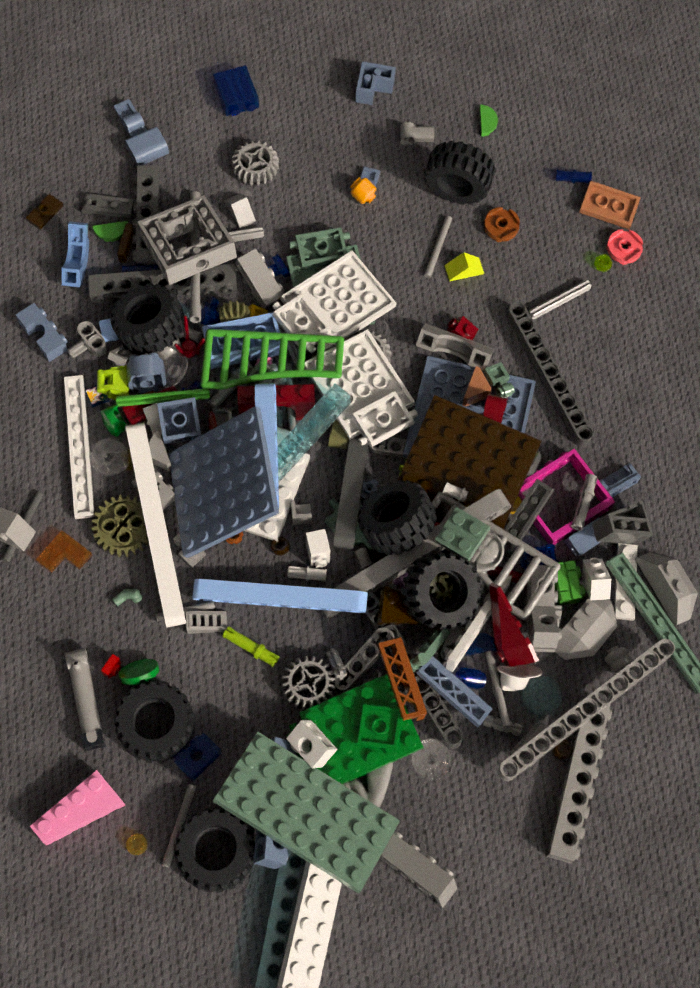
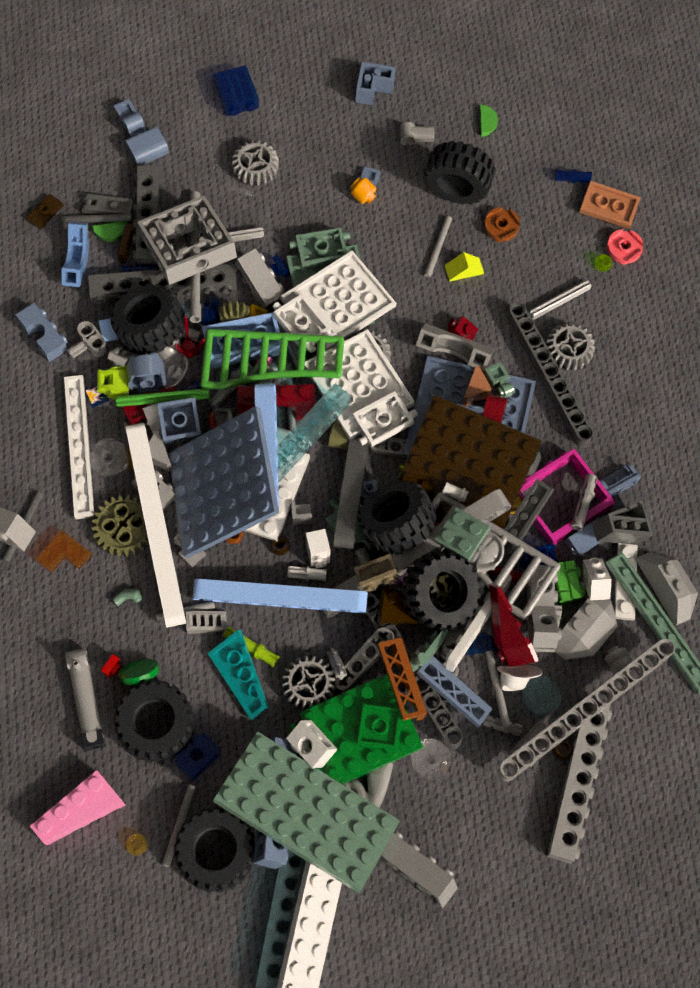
(97, 218): none -> dark grey bar
(113, 421): green hair -> none
(238, 670): none -> teal wing
(240, 210): slope -> none
(376, 572): none -> dark tan bracket
(471, 677): clear blue brick -> none
(576, 339): none -> light grey gear

